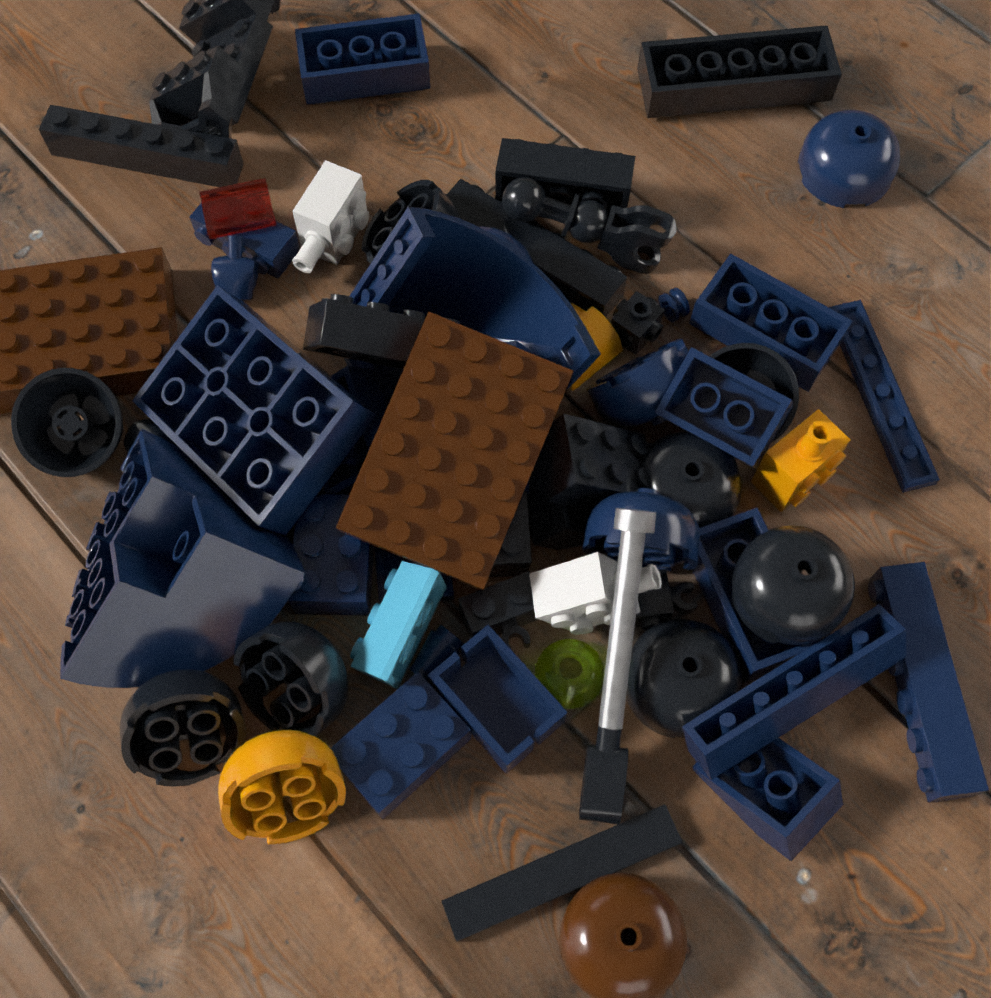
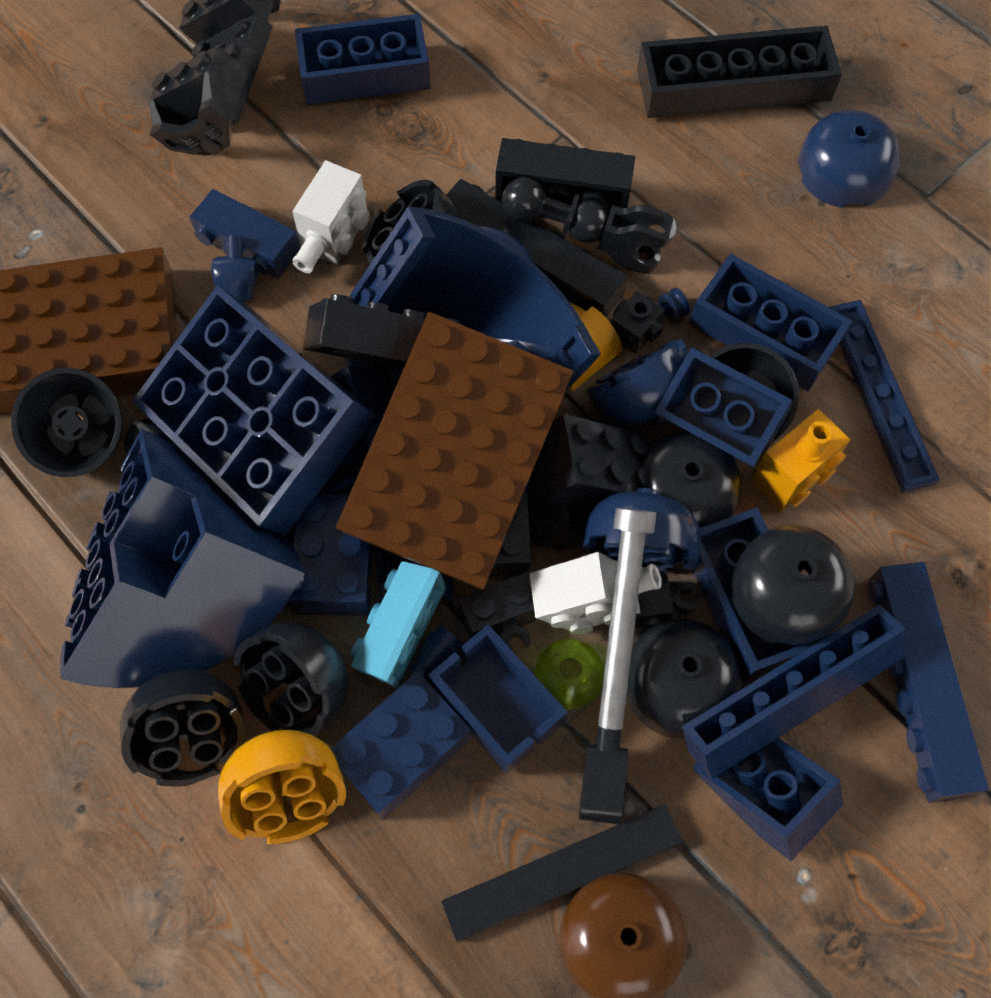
(141, 146): black brick -> none
(237, 208): clear red plate -> none

